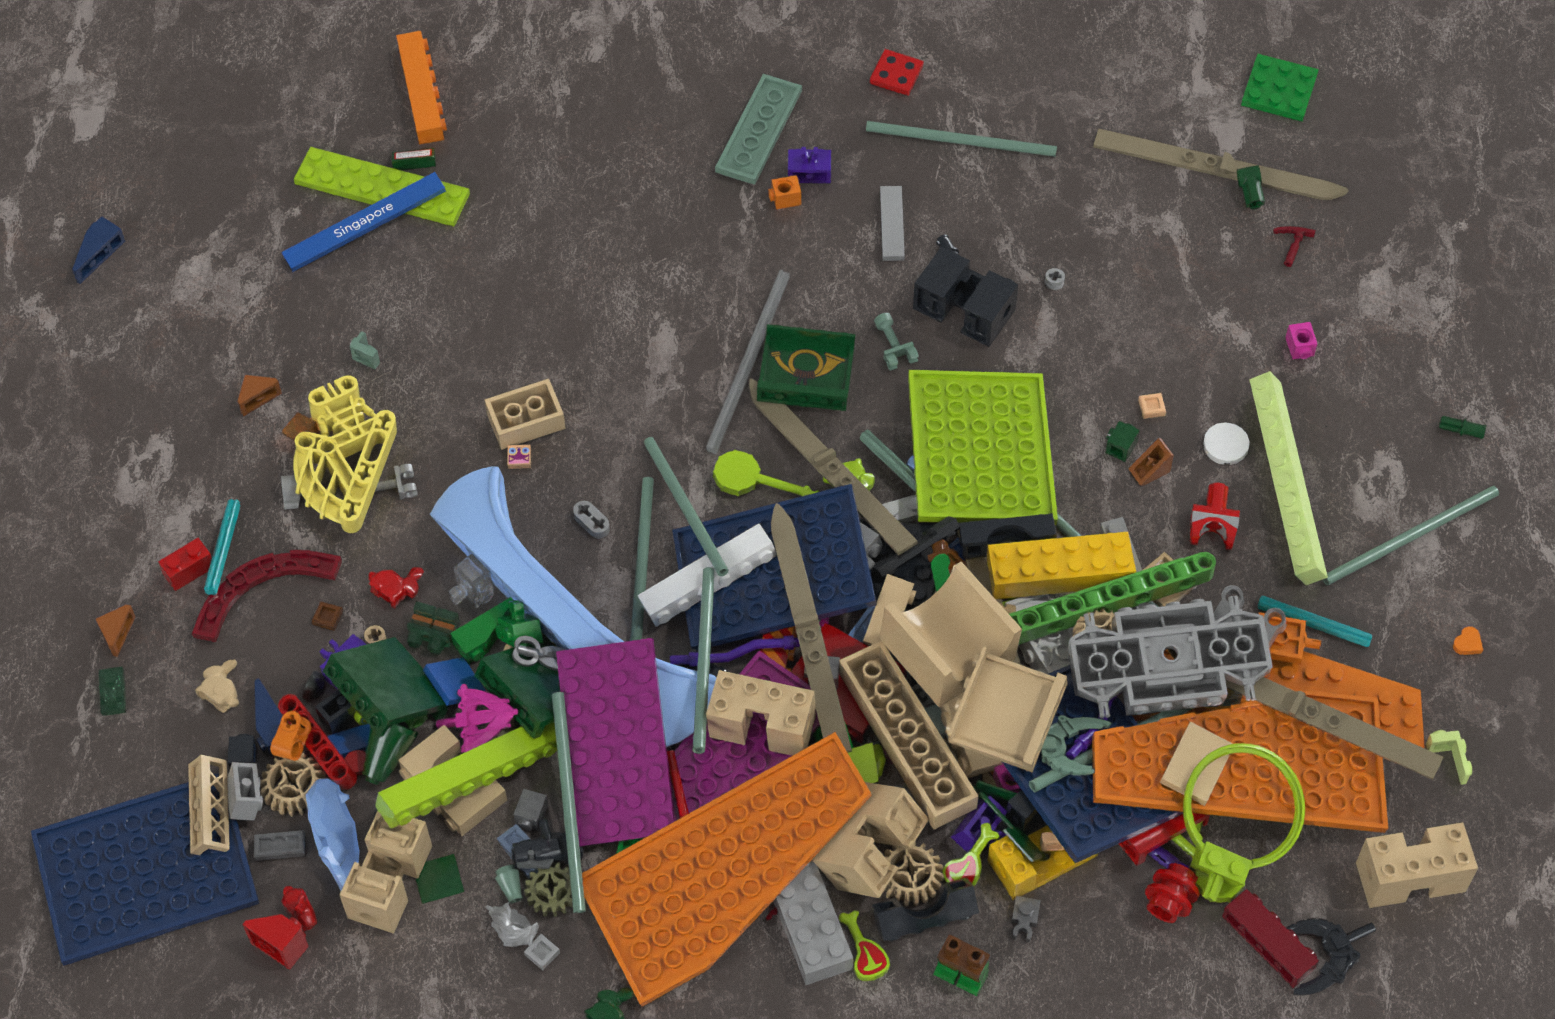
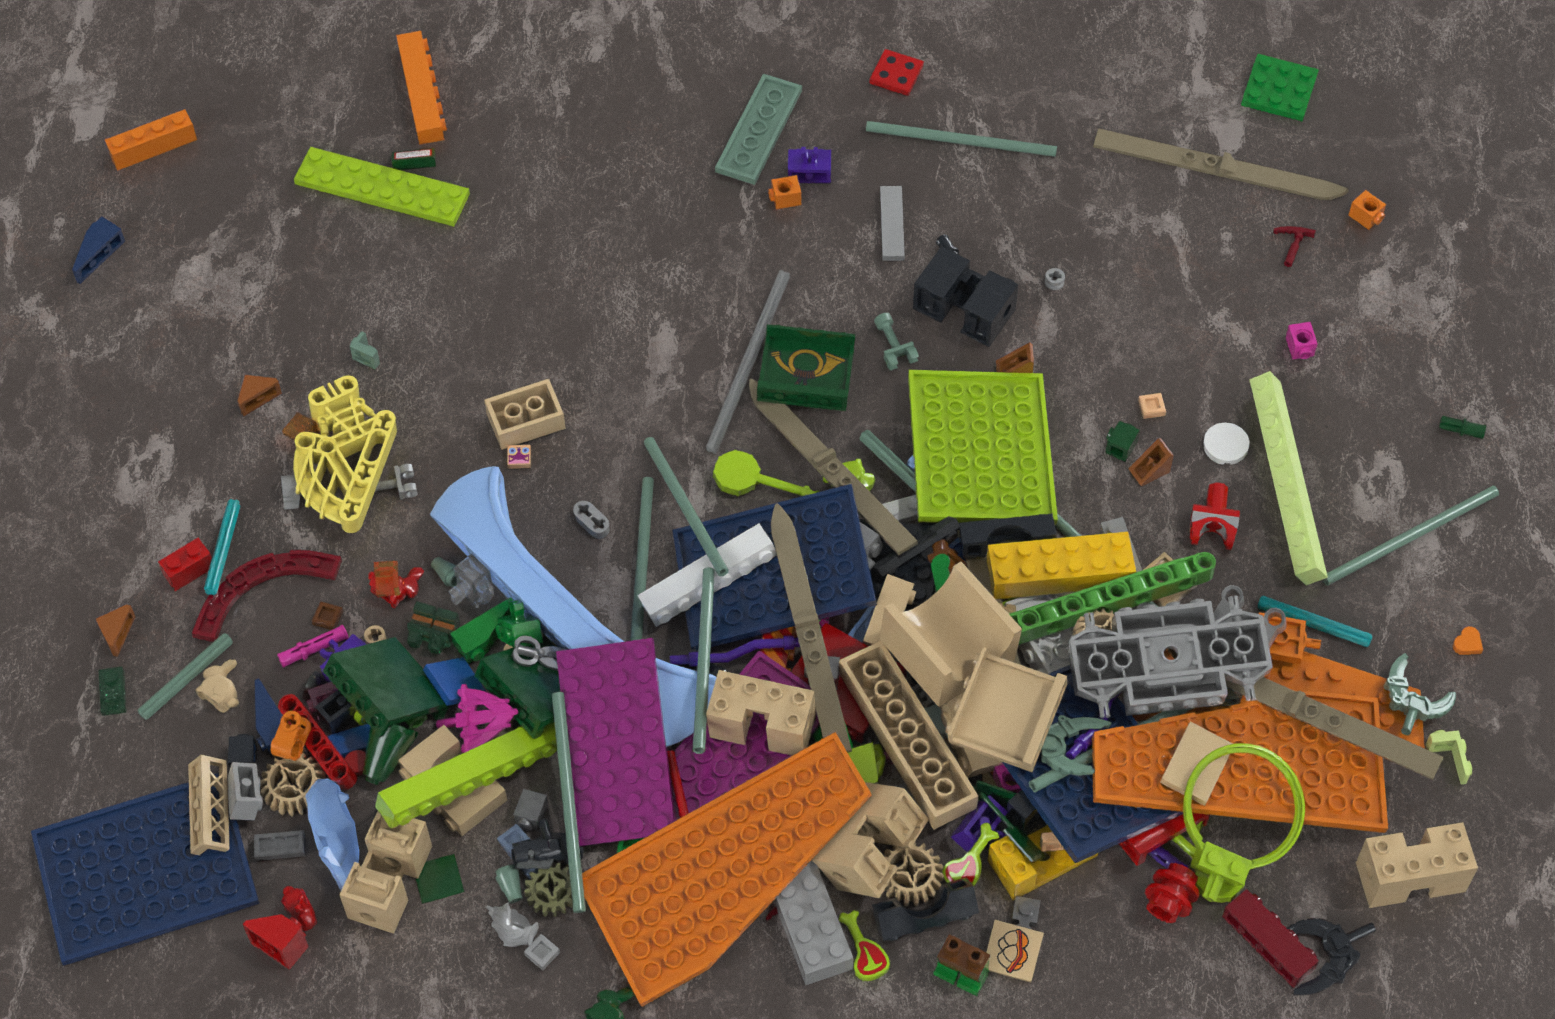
(151, 139): none -> orange brick
(185, 676): none -> sand green axle
(305, 649): none -> dark pink pin
(319, 694): none -> clear pink bracket
(363, 221): blue tile -> none
(387, 578): none -> clear orange panel
(445, 571): none -> sand green cone
(1013, 950): none -> tan tile
(1017, 361): none -> dark orange slope
(1250, 182): dark green piece -> none
(1367, 210): none -> orange brick
(1411, 703): none -> sand green bar

